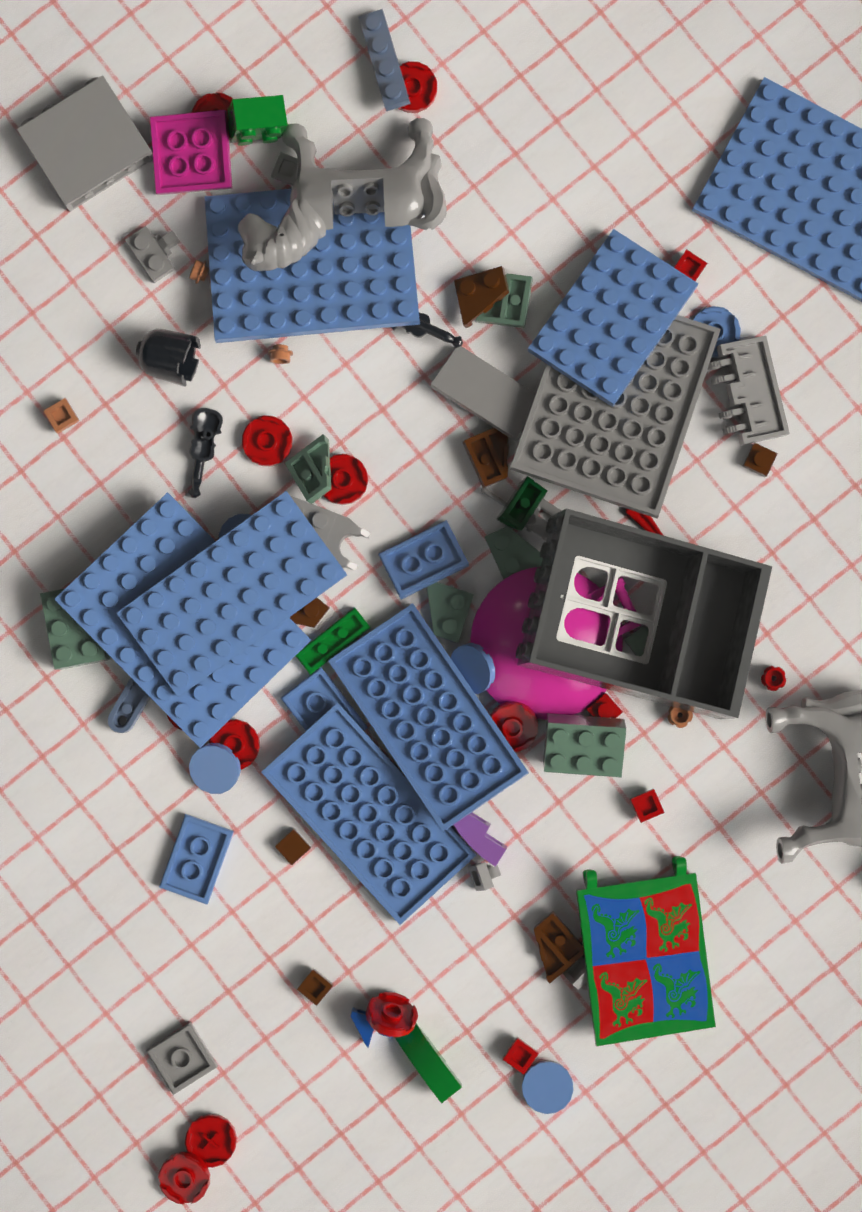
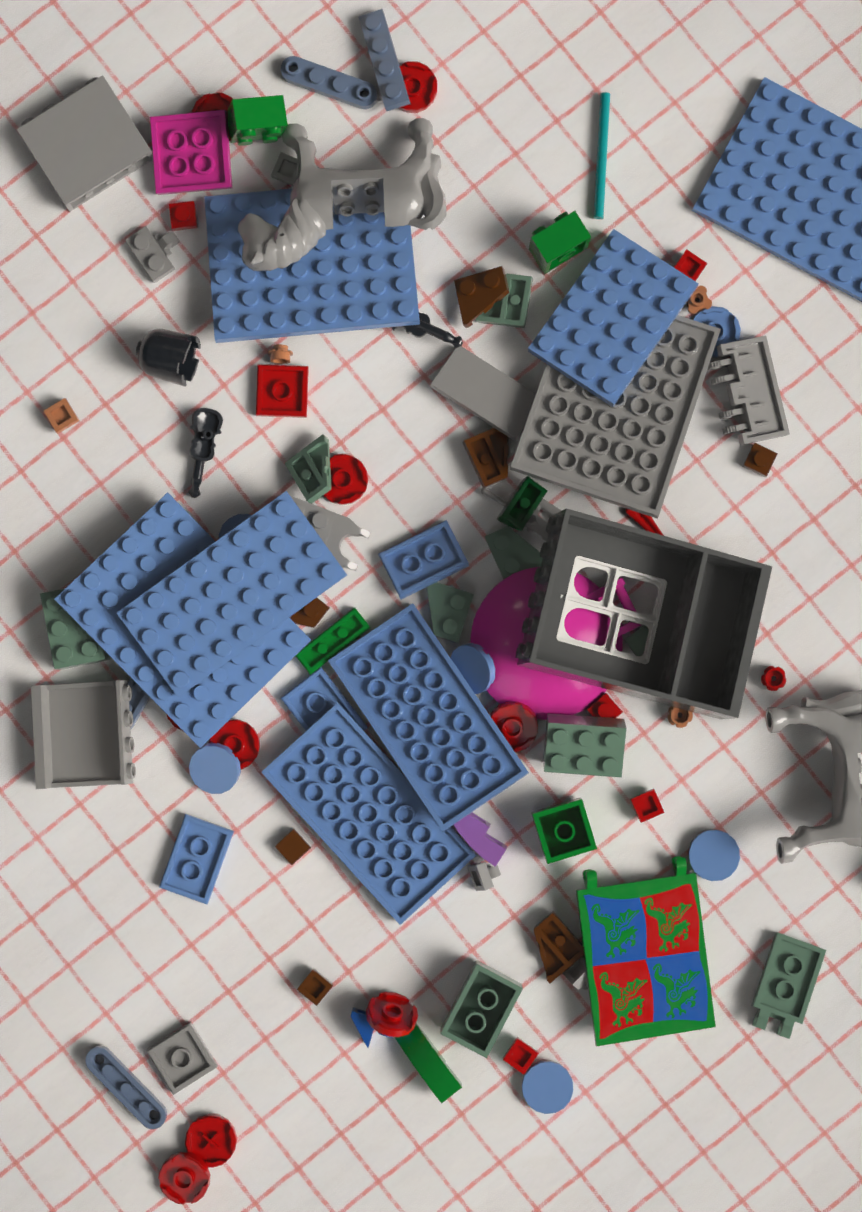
(82, 734): none -> light grey panel
(126, 1087): none -> sand blue plate
(183, 216): none -> red plate
(199, 271): nougat plate -> none
(267, 441): red tile -> none
(282, 391): none -> red tile
(329, 82): none -> sand blue plate
(481, 1009): none -> sand green brick
(559, 241): none -> green brick
(564, 830): none -> green brick
(601, 155): none -> teal piece
(704, 303): none -> nougat plate
(714, 855): none -> medium blue tile
(787, 983): none -> sand green tile

